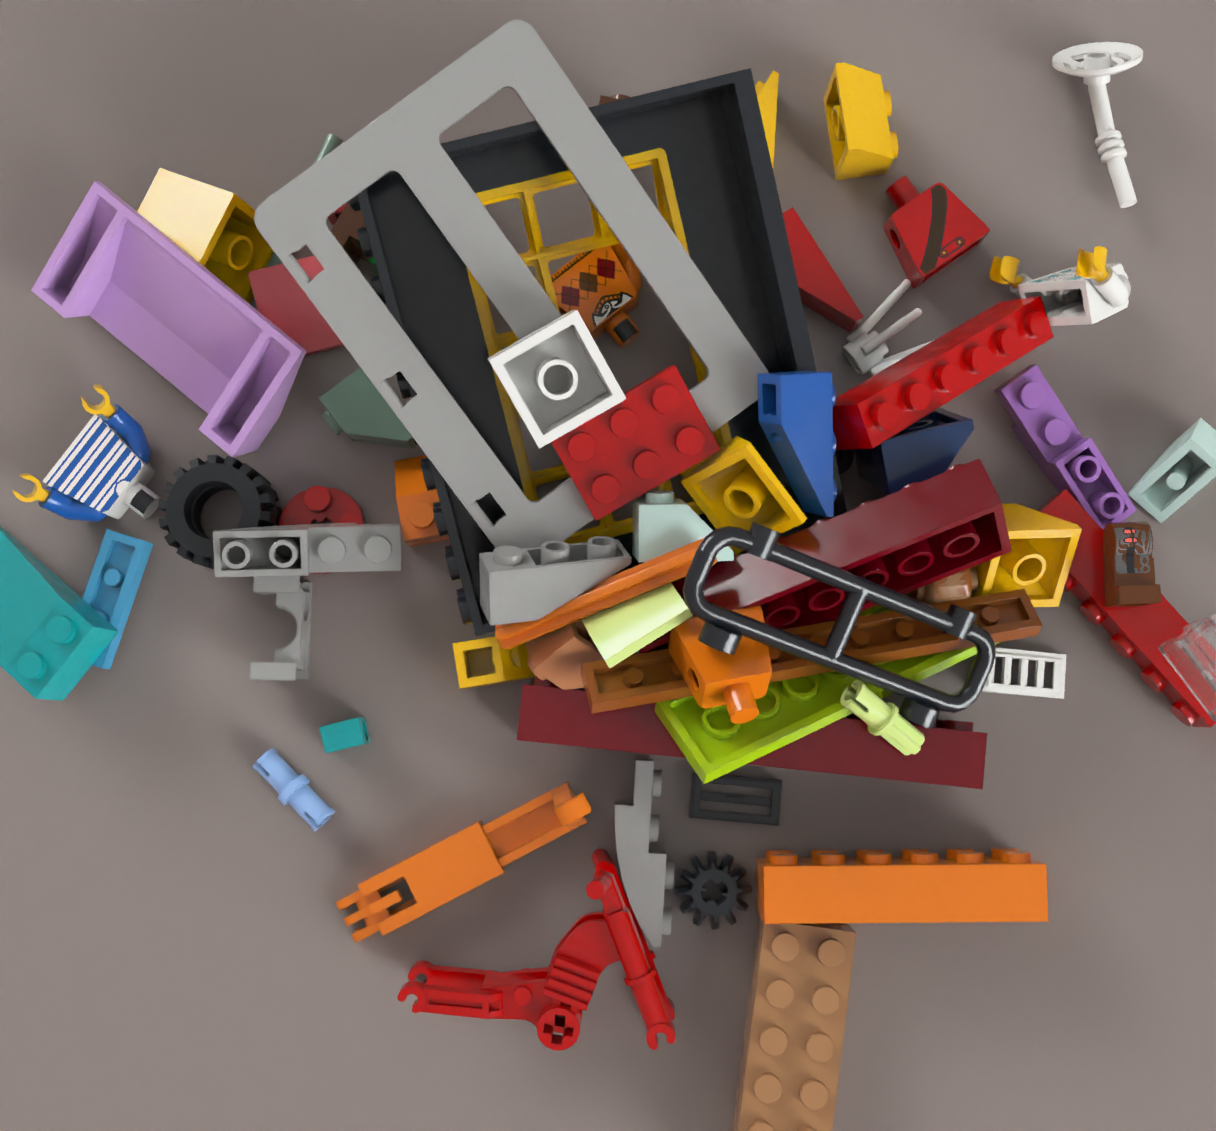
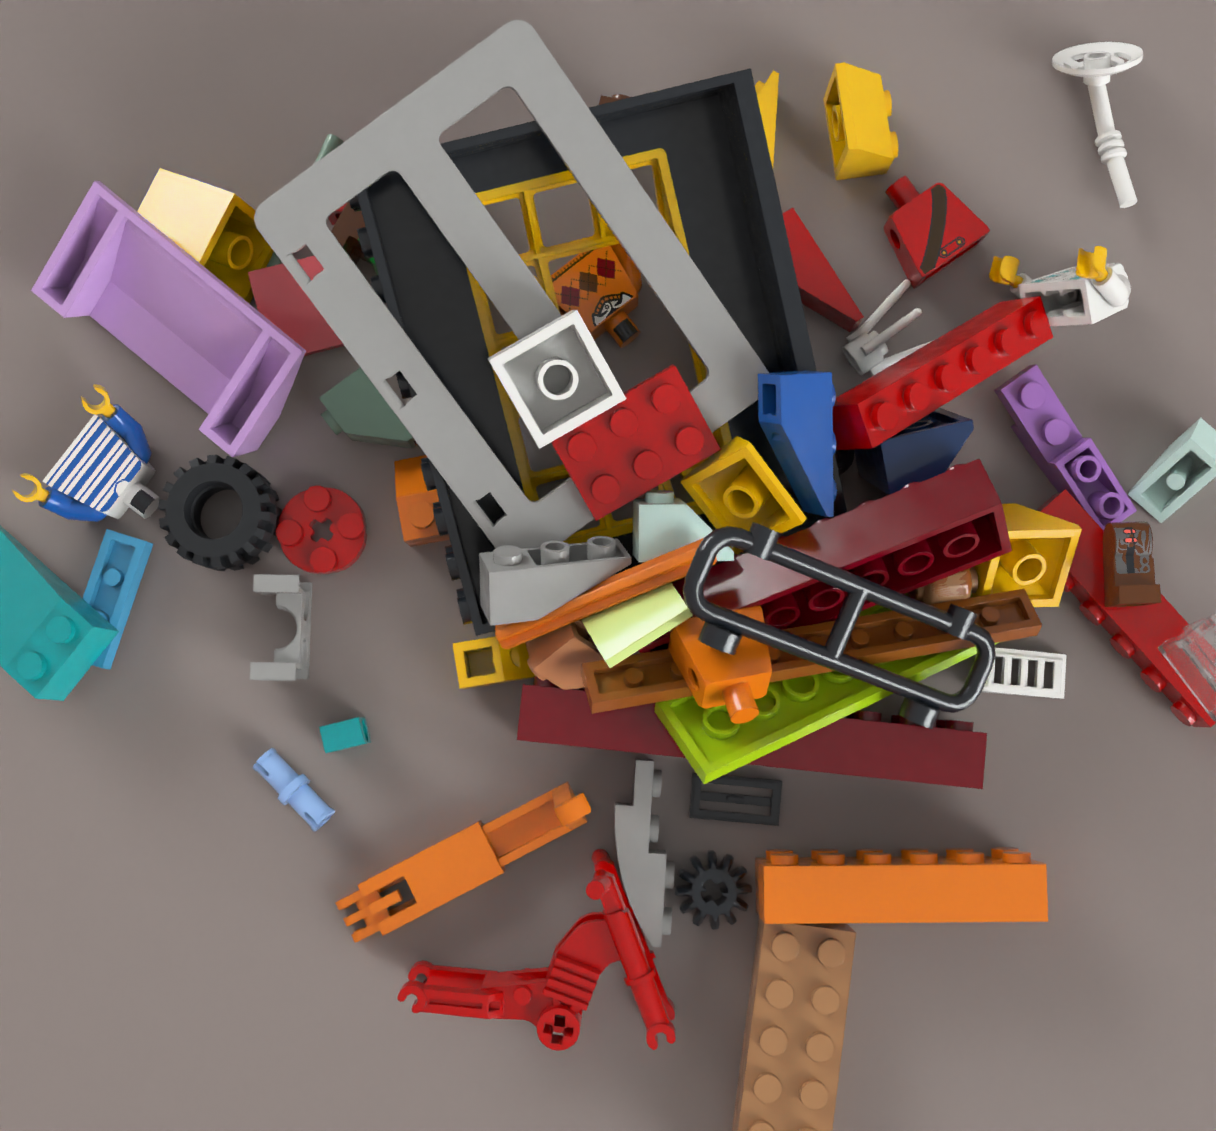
(307, 549): light grey slope -> none
(882, 718): yellowish green axle -> none

